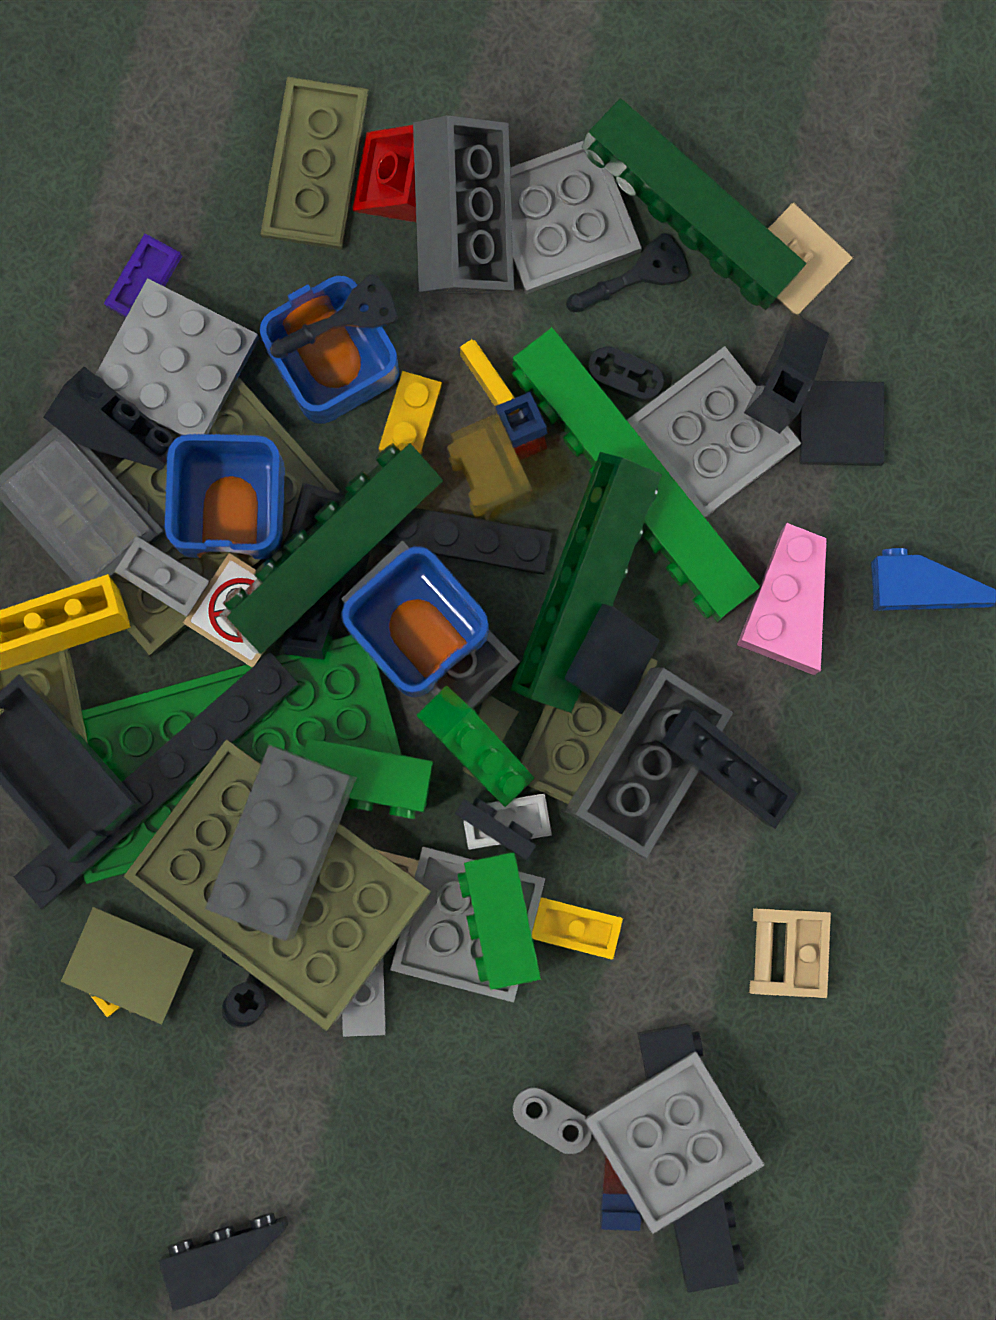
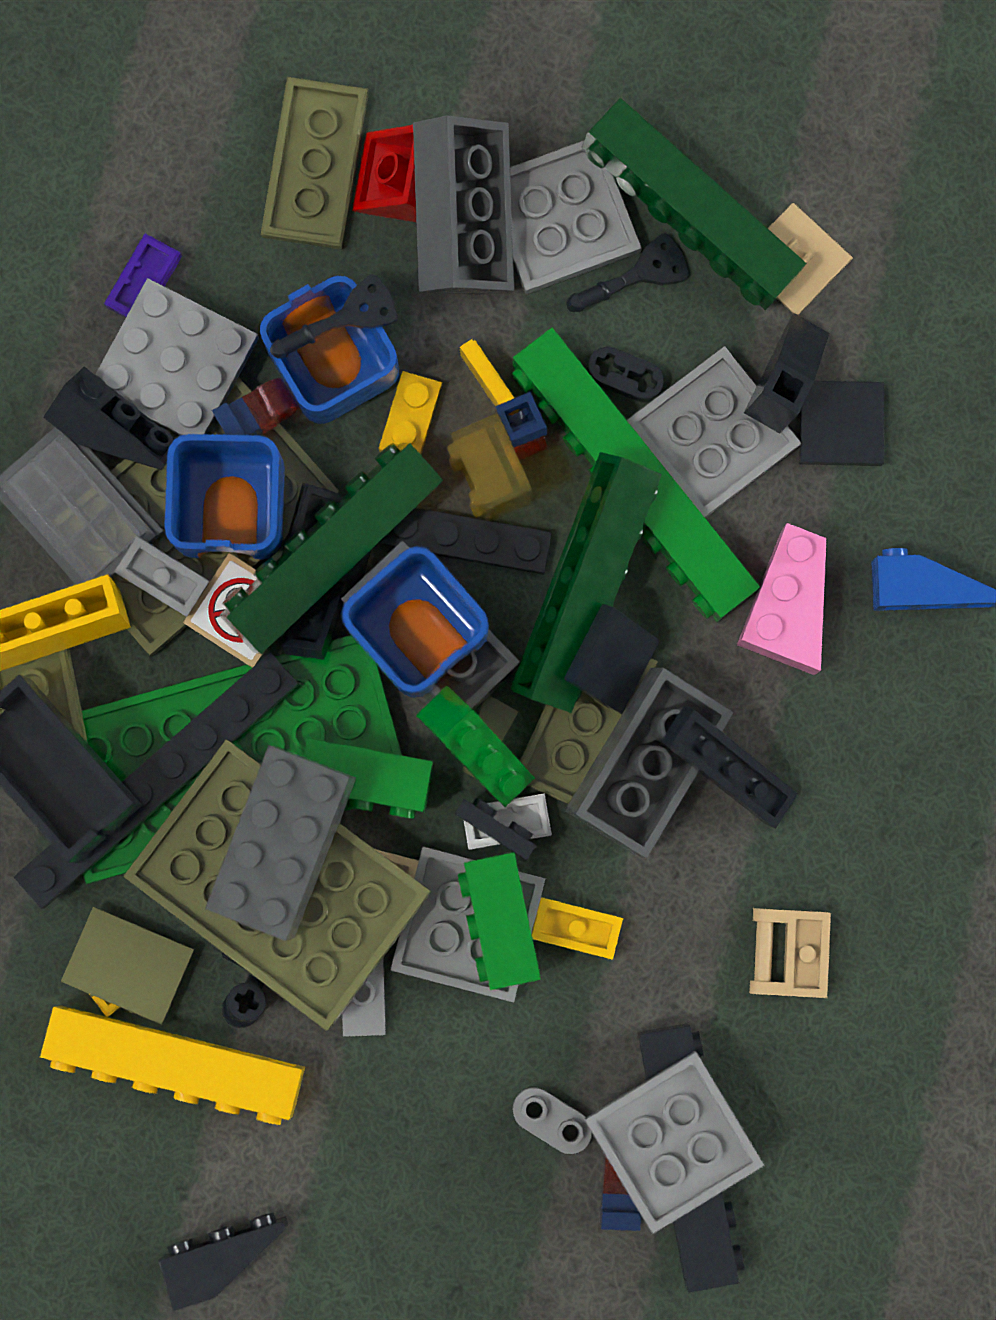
(172, 1063): none -> yellow brick
(257, 410): none -> clear red leg

